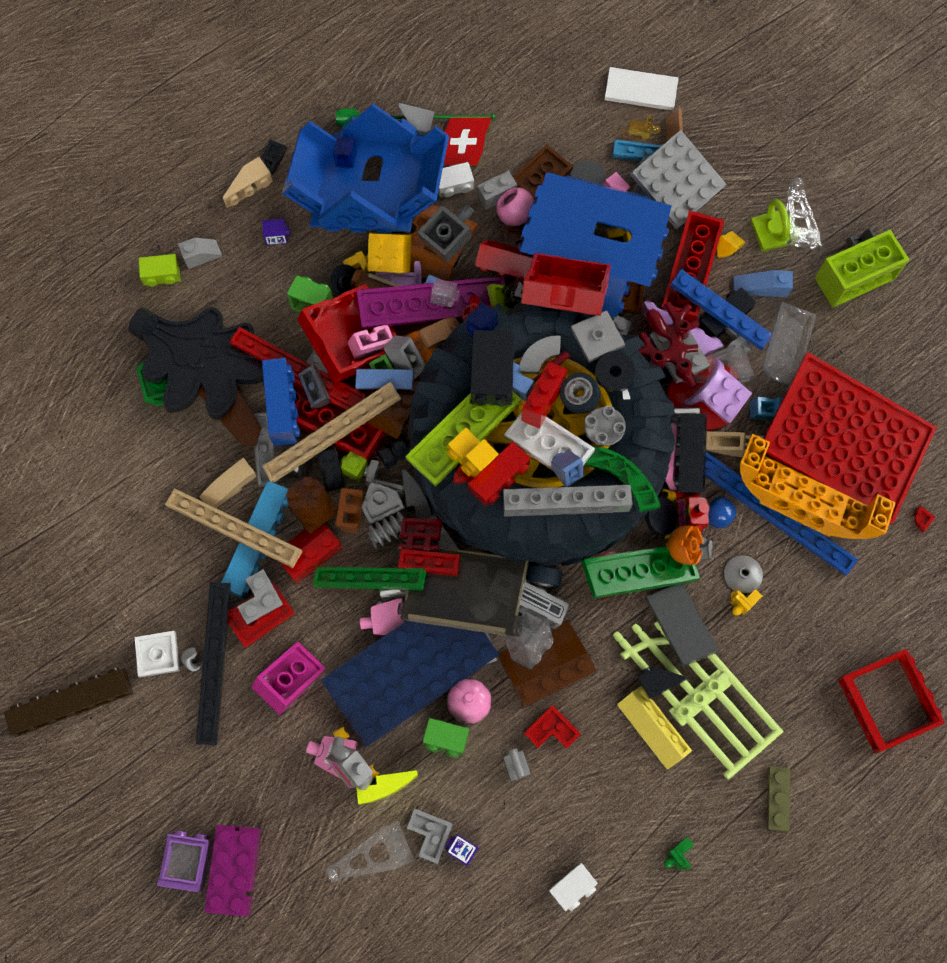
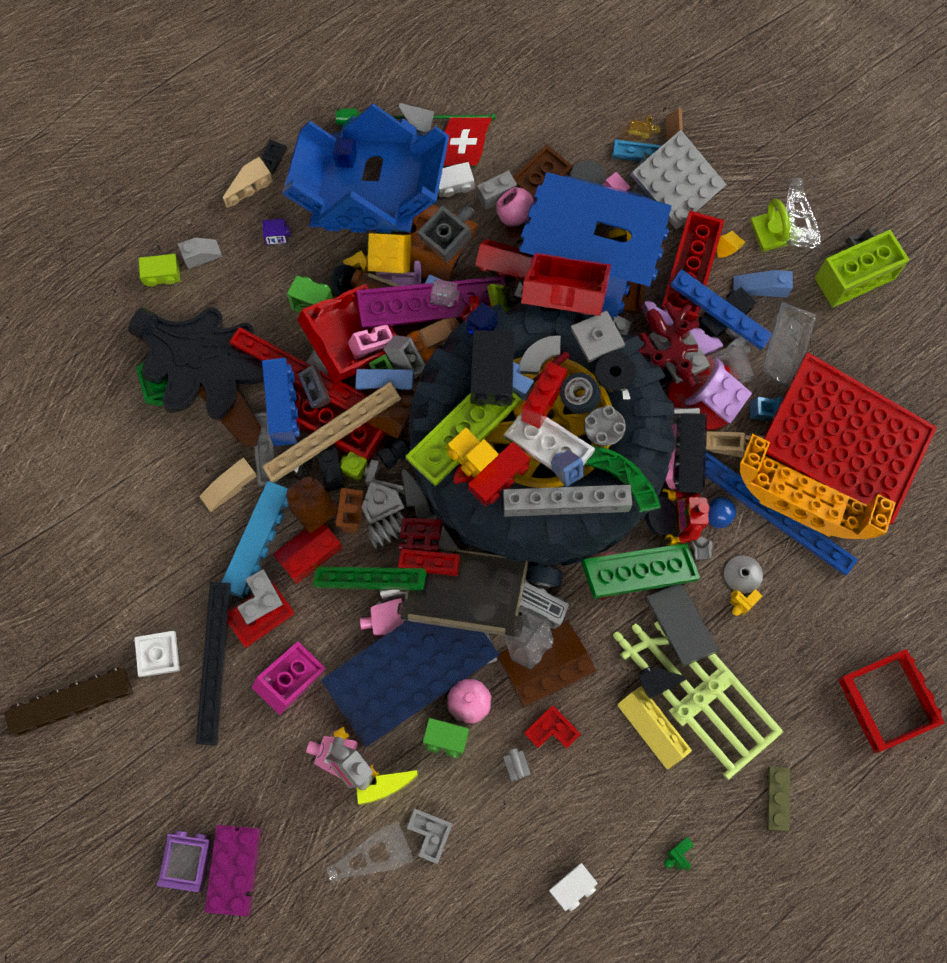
(189, 656): light grey arm -> none
(234, 528): tan tile -> none
(461, 849): brick -> none
(641, 88): white tile -> none
(684, 545): orange cylinder -> none
(923, 518): red tile -> none

